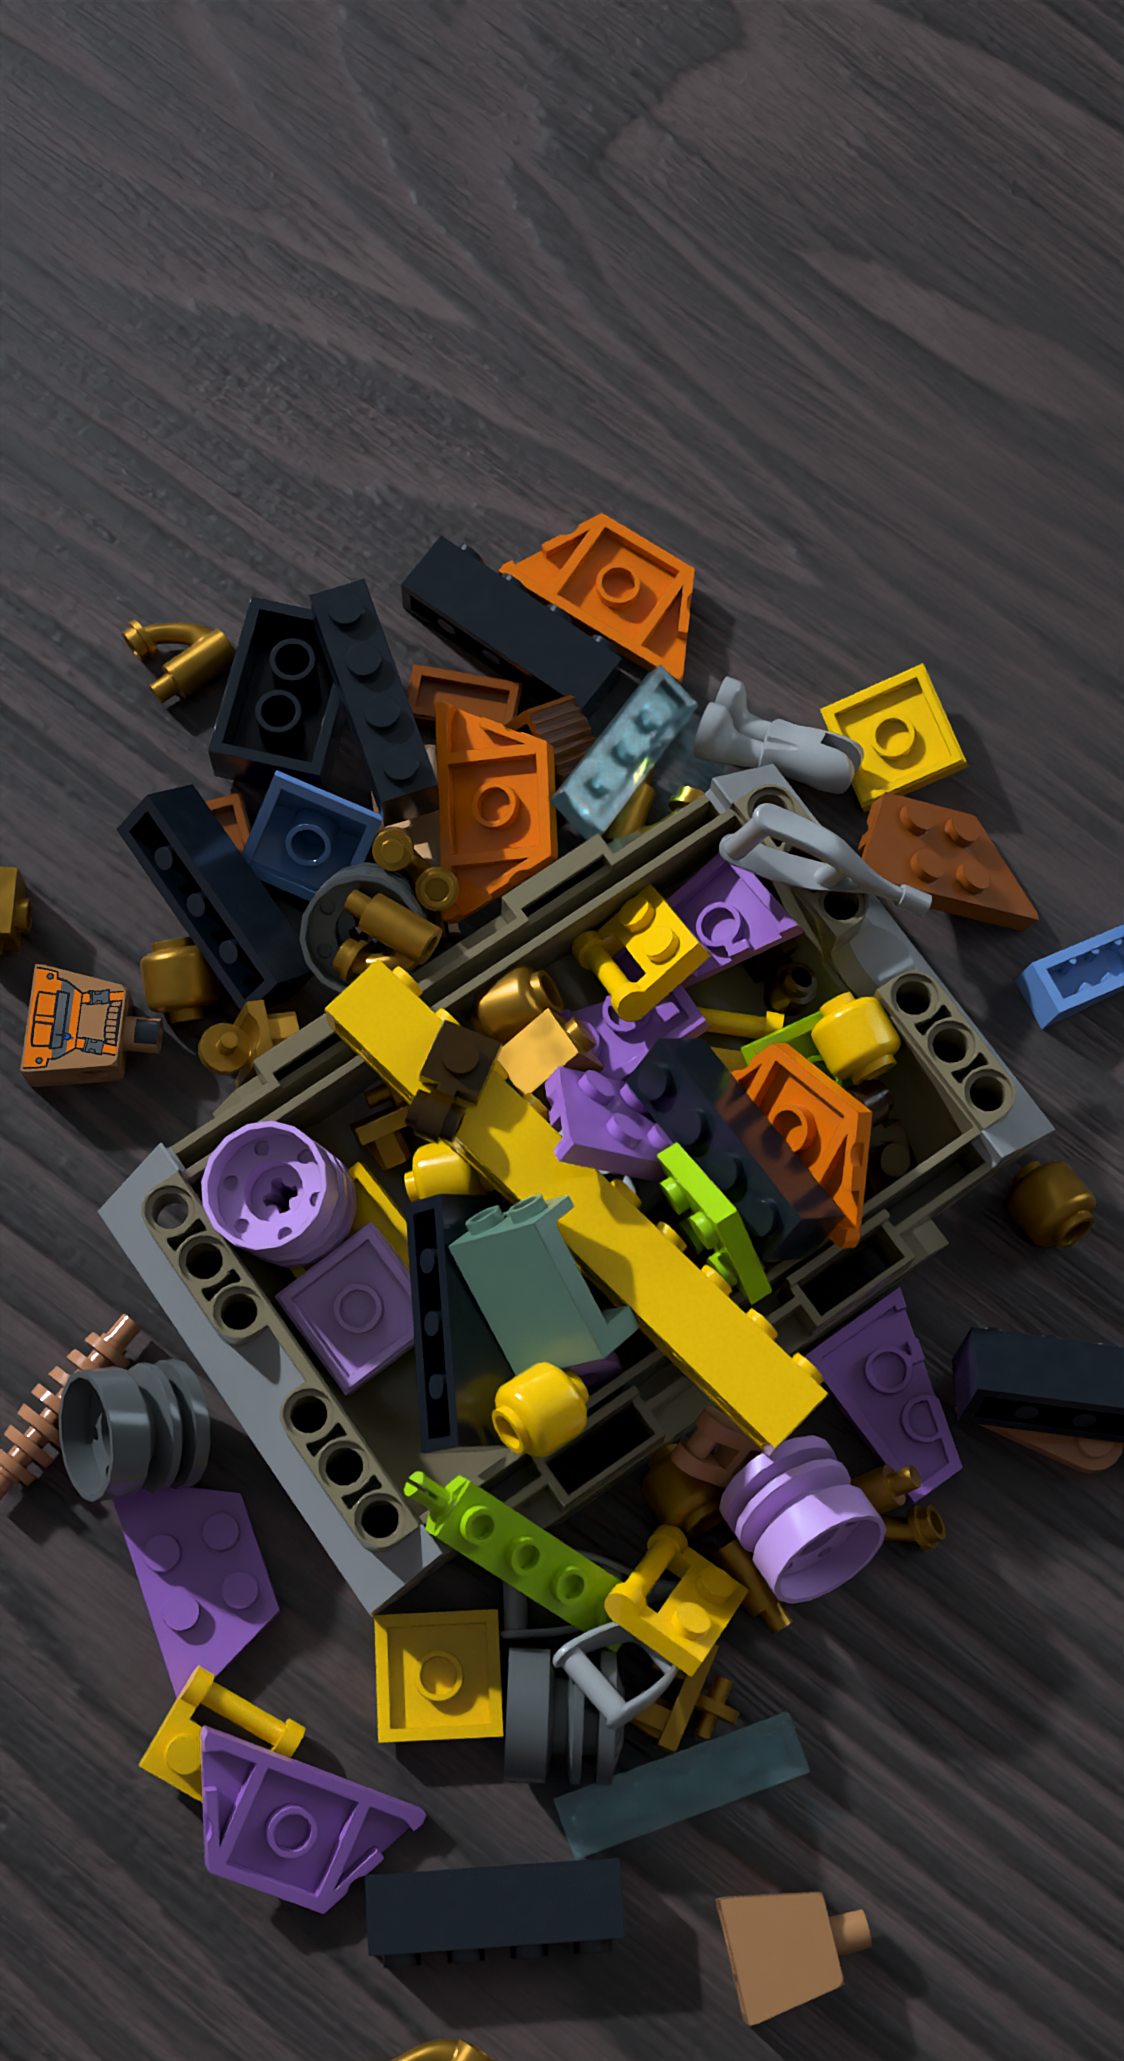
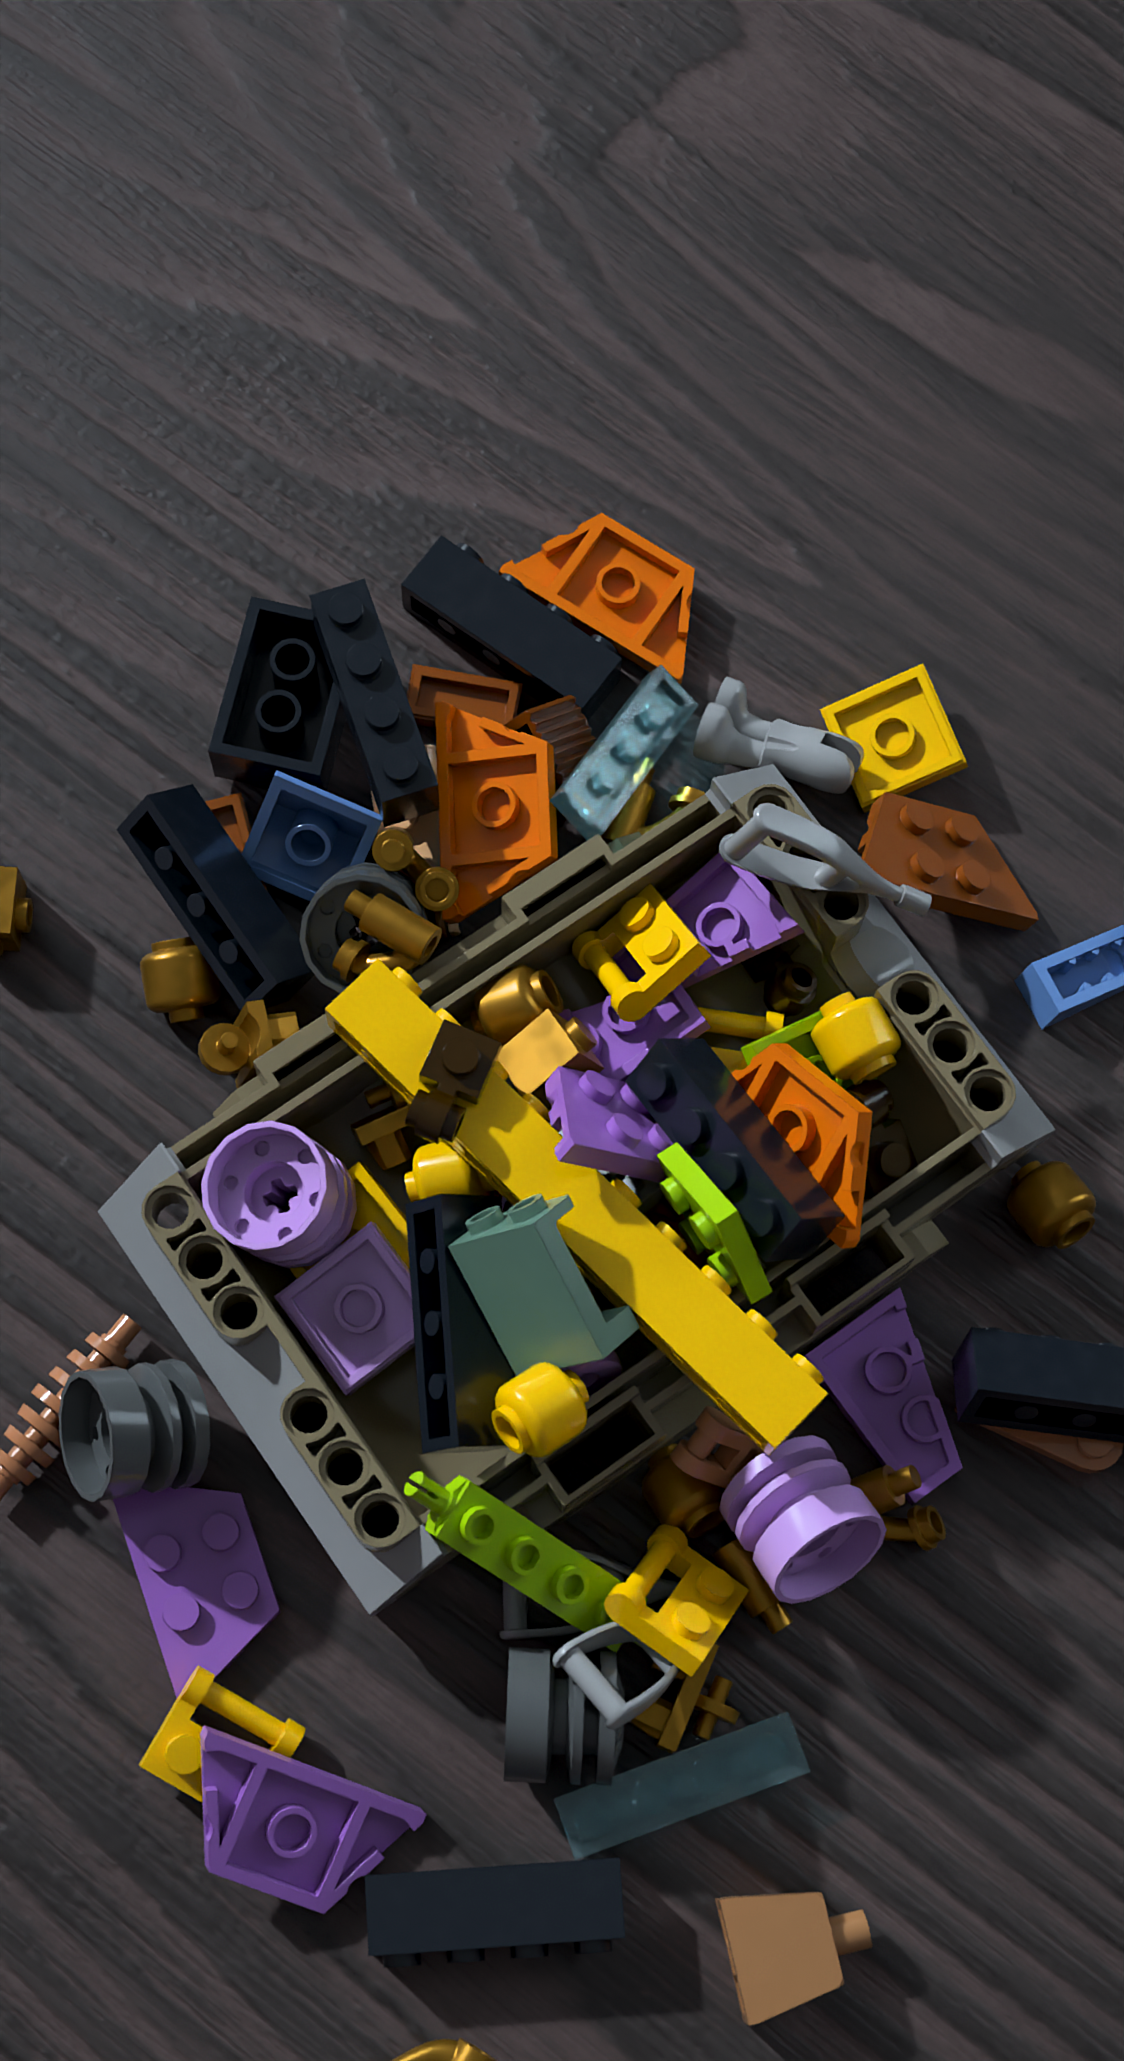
(82, 1030): torso -> none
(204, 660): pearl gold plant -> none
(438, 1676): yellow plate -> none

